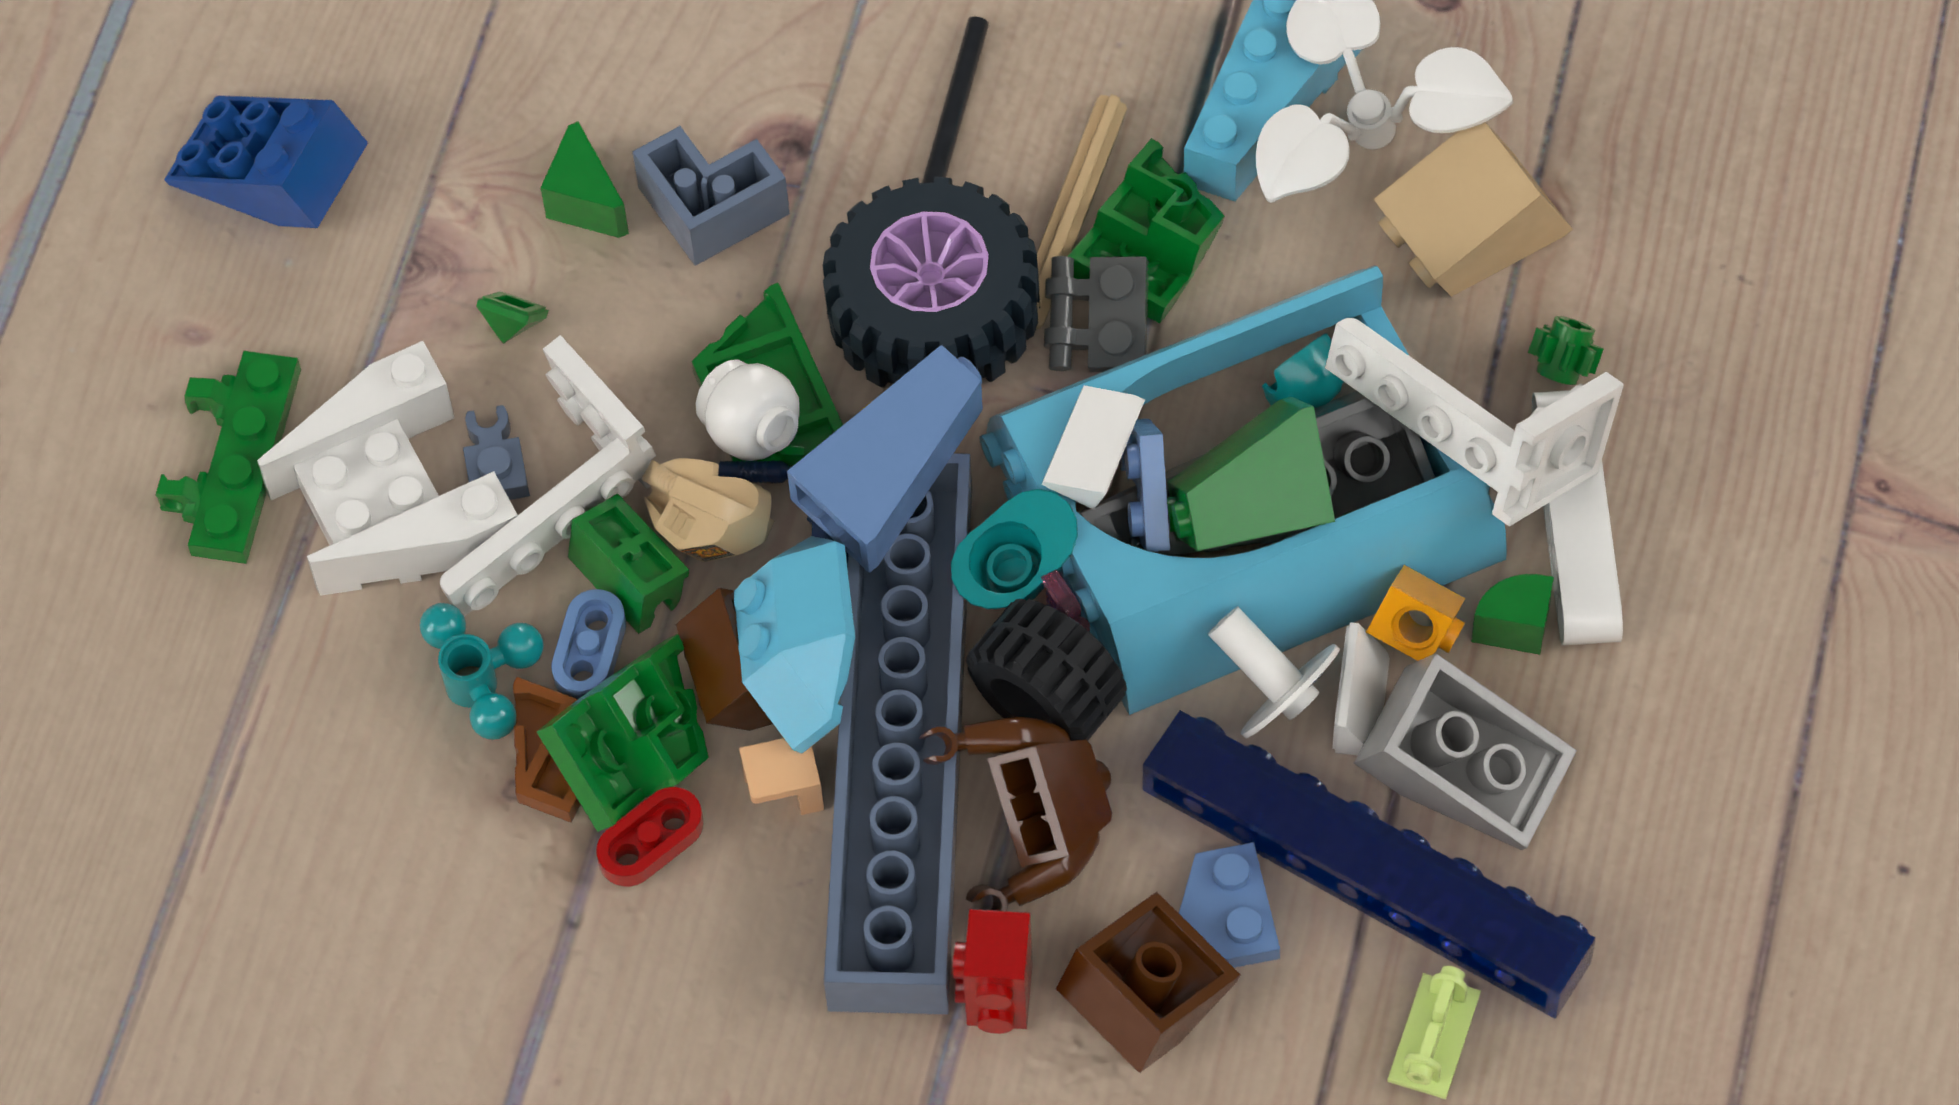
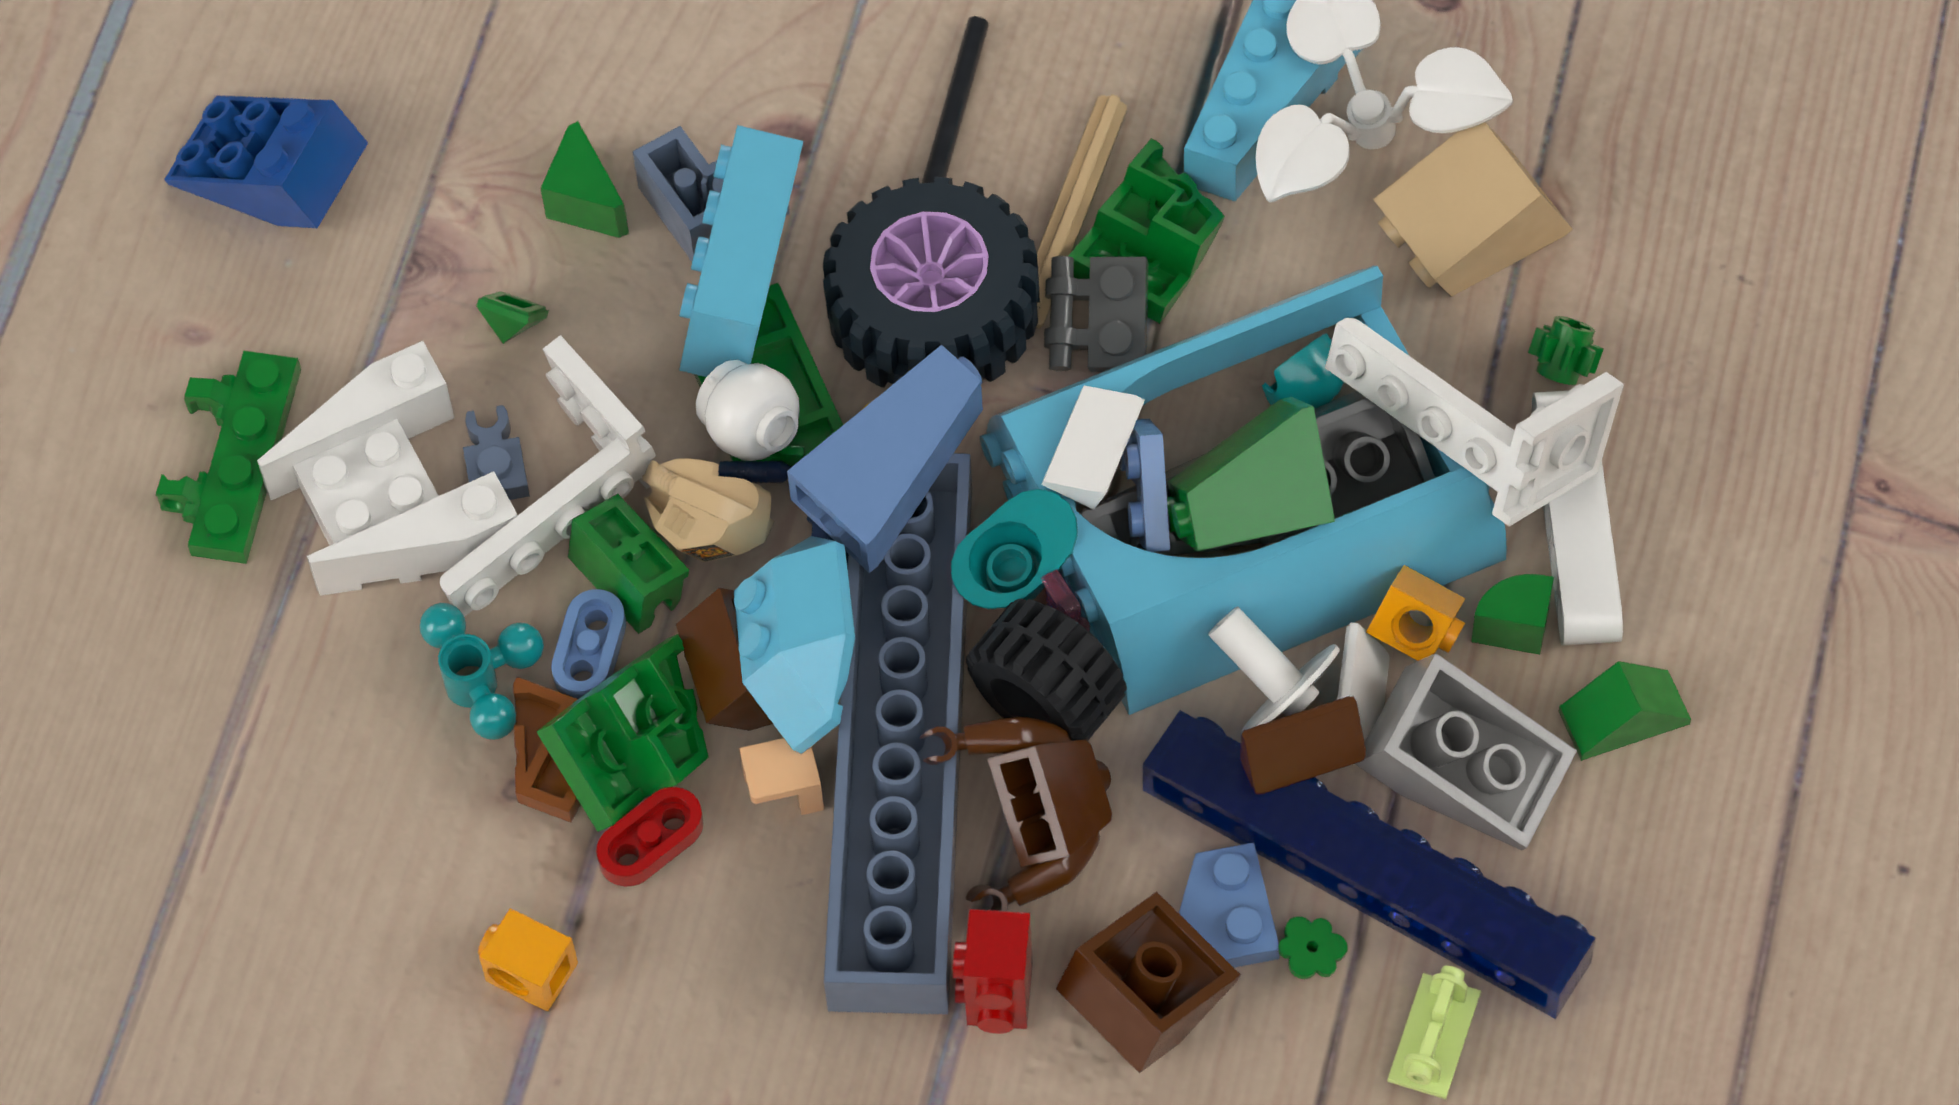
(527, 959): none -> light orange brick
(741, 249): none -> medium azure wedge
(1303, 745): none -> reddish brown slope
(1317, 936): none -> green plant
(1623, 708): none -> green slope

